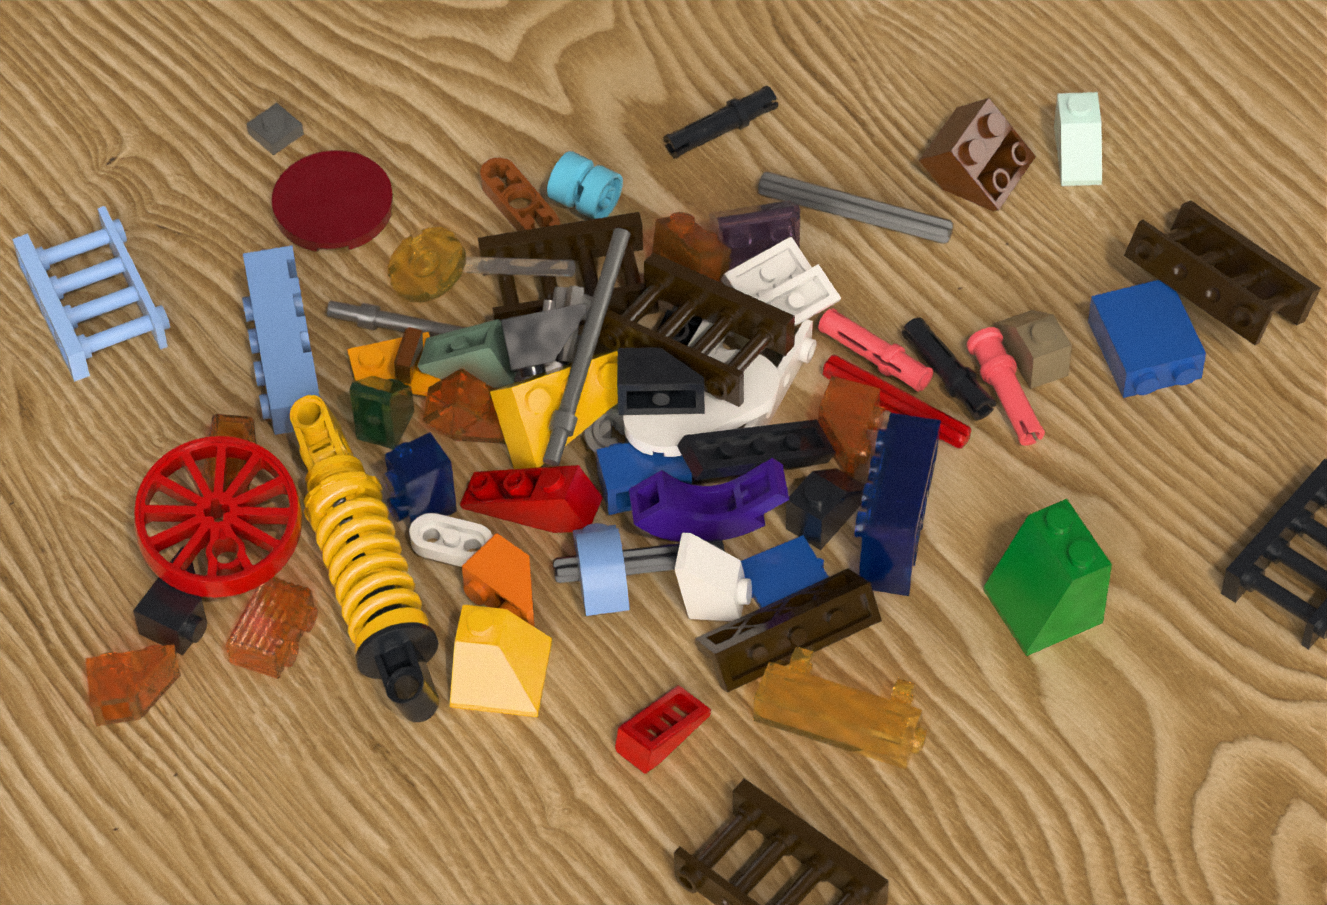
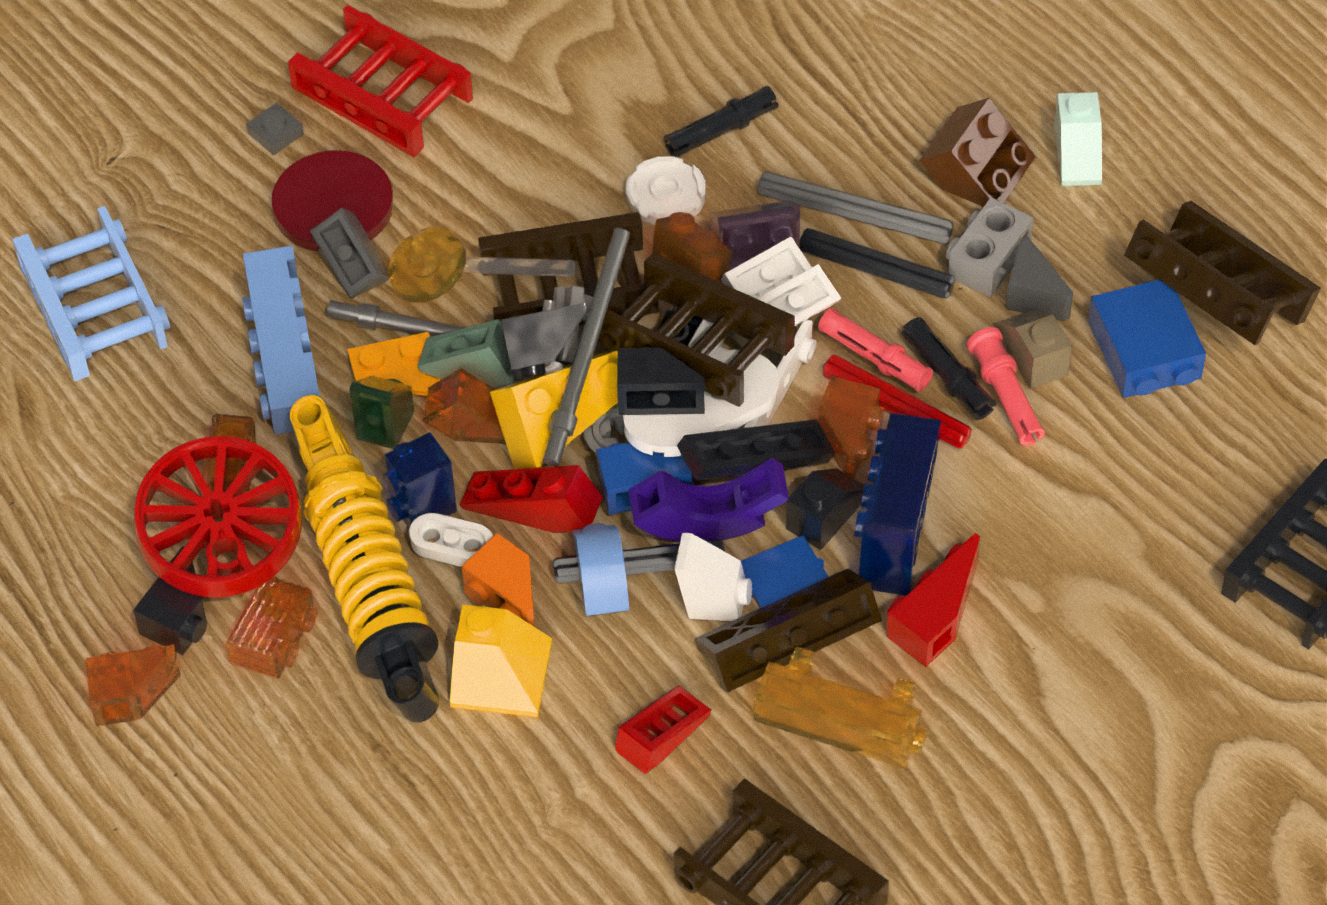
(350, 253): none -> dark grey slope
(376, 111): none -> red fence
(408, 355): reddish brown tile -> none
(516, 188): dark orange beam -> none
(582, 185): medium azure wheel -> none
(665, 187): none -> white tile
(877, 263): none -> black axle
(931, 613): none -> red slope
(988, 246): none -> light grey brick
(1037, 284): none -> dark grey slope
(1050, 579): green slope -> none

